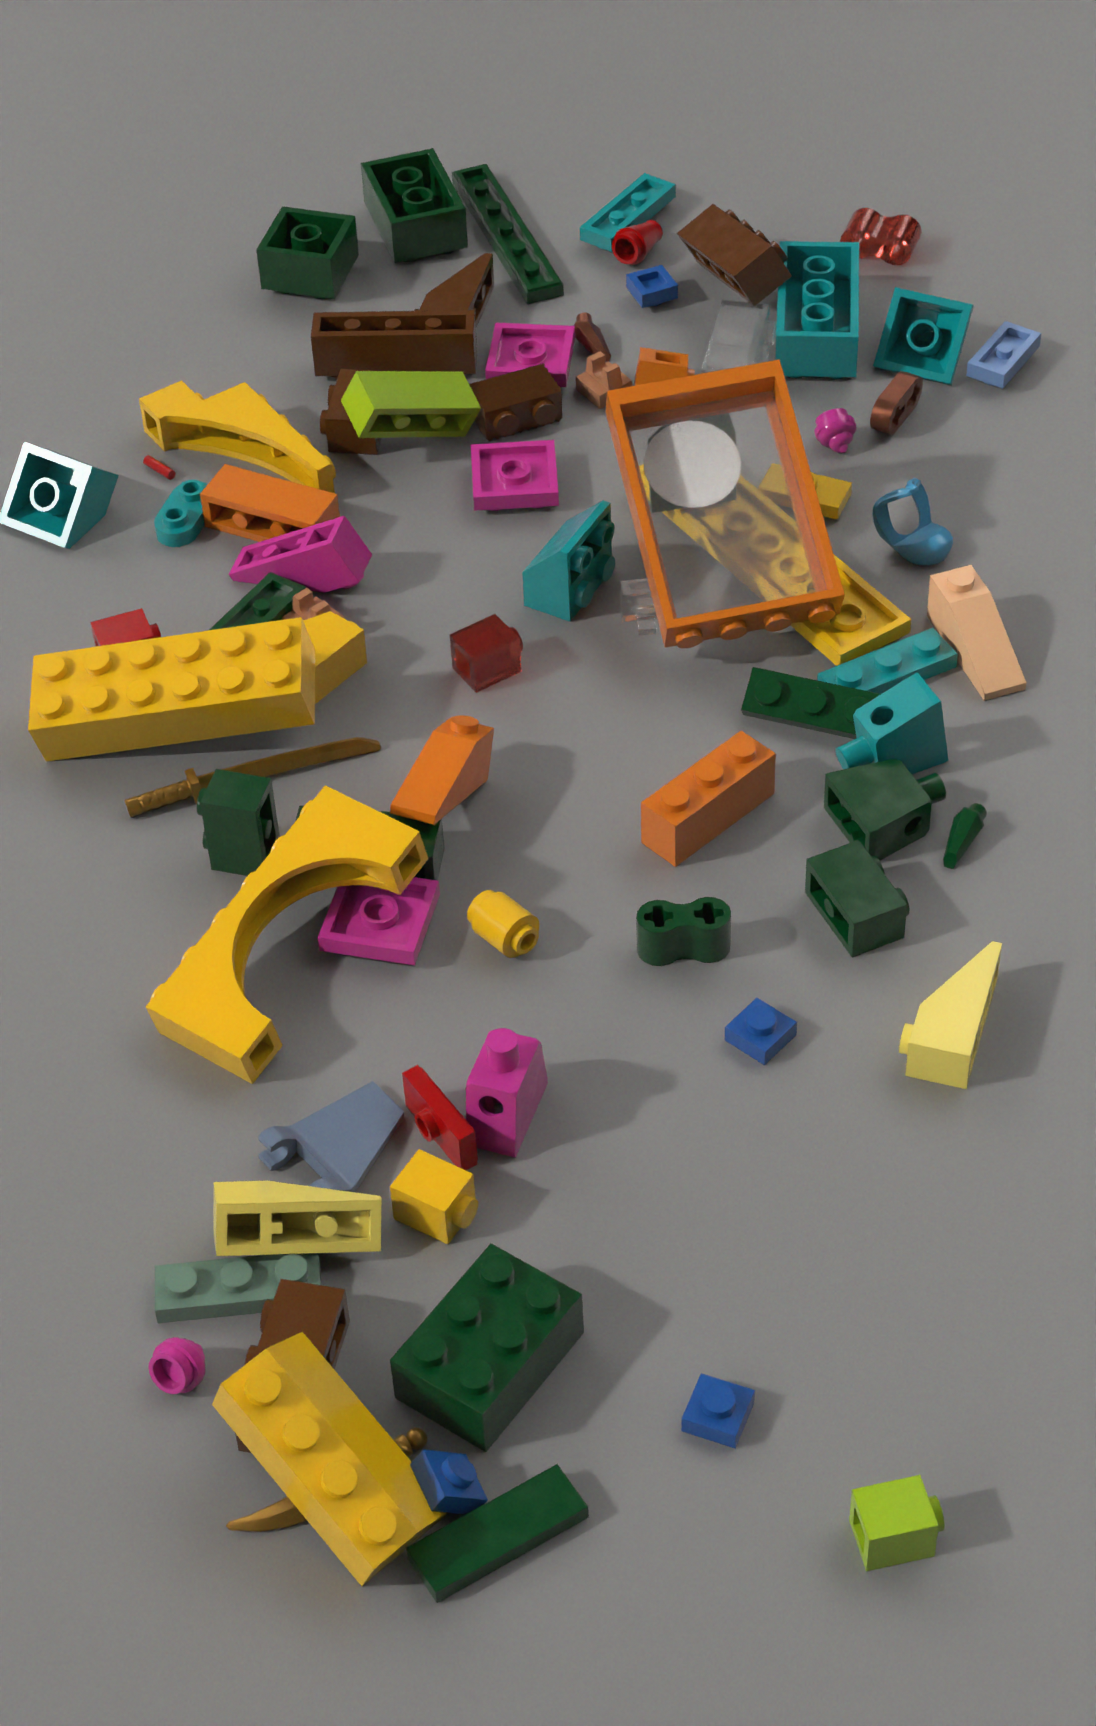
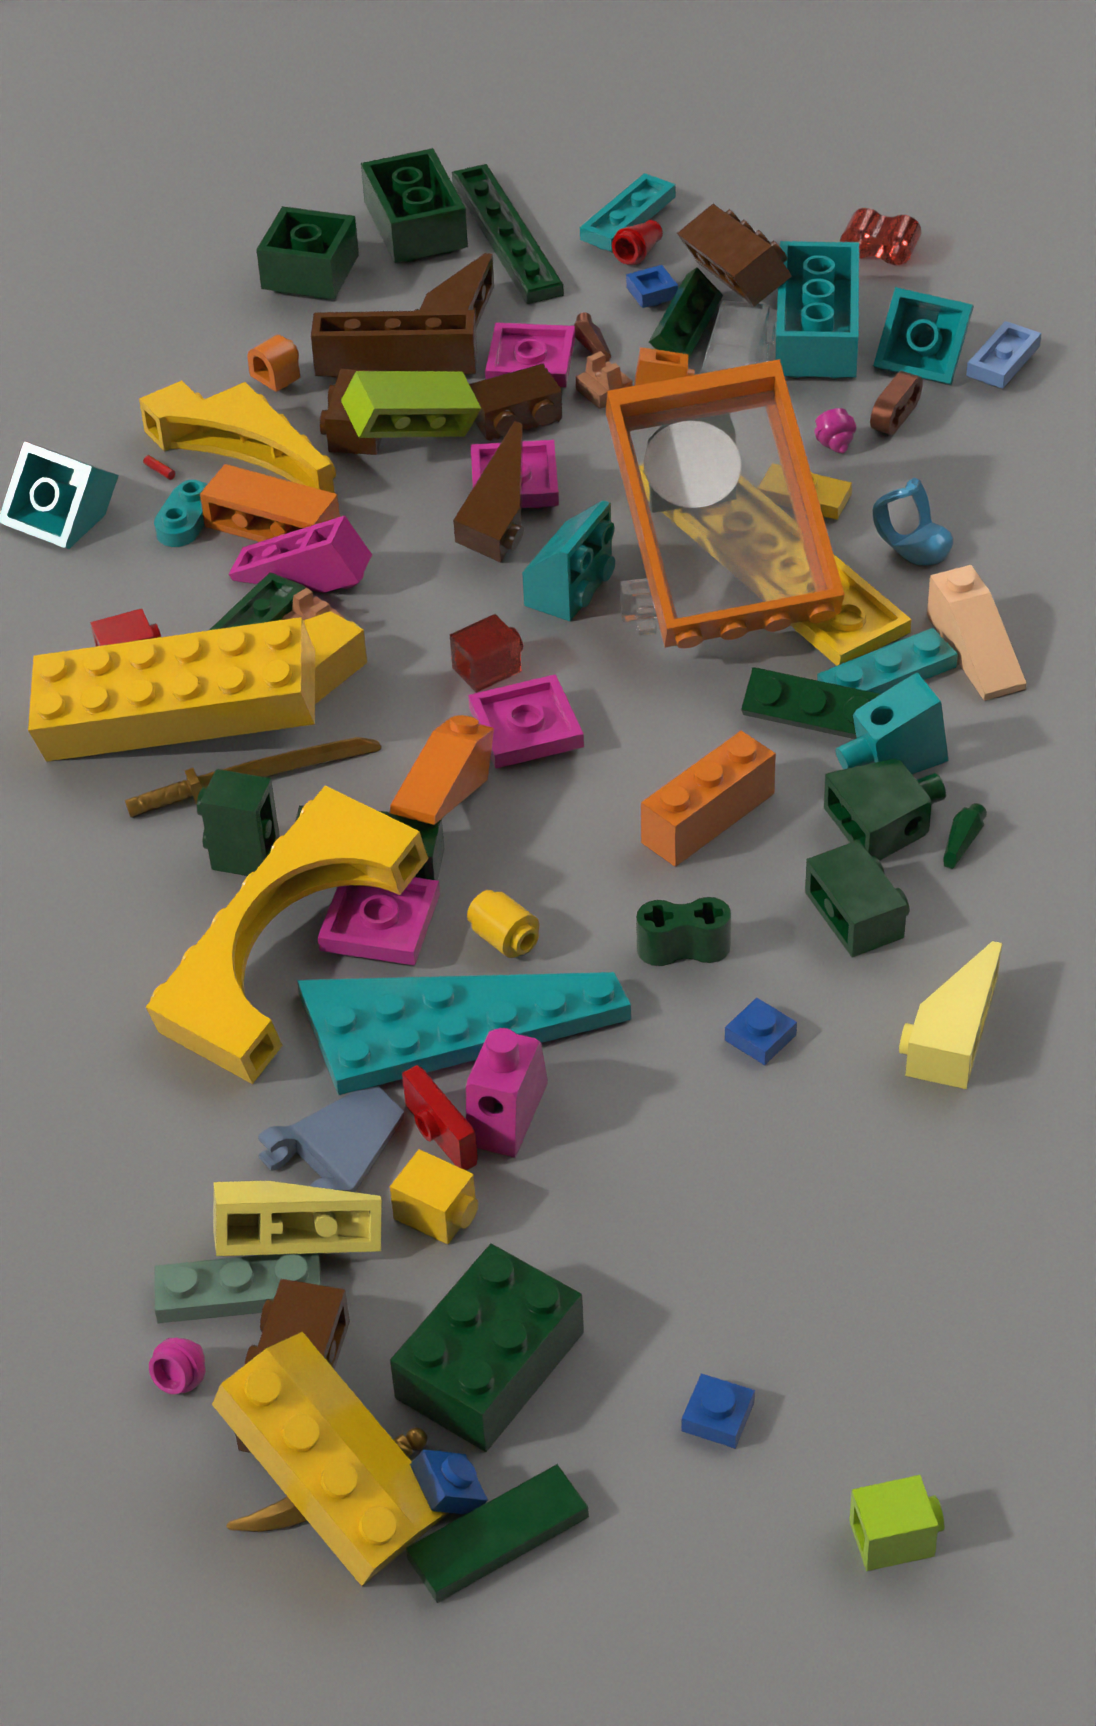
(274, 362): none -> orange plate
(387, 1025): none -> teal wing
(492, 512): none -> reddish brown slope
(527, 720): none -> dark pink plate
(687, 315): none -> dark green plate

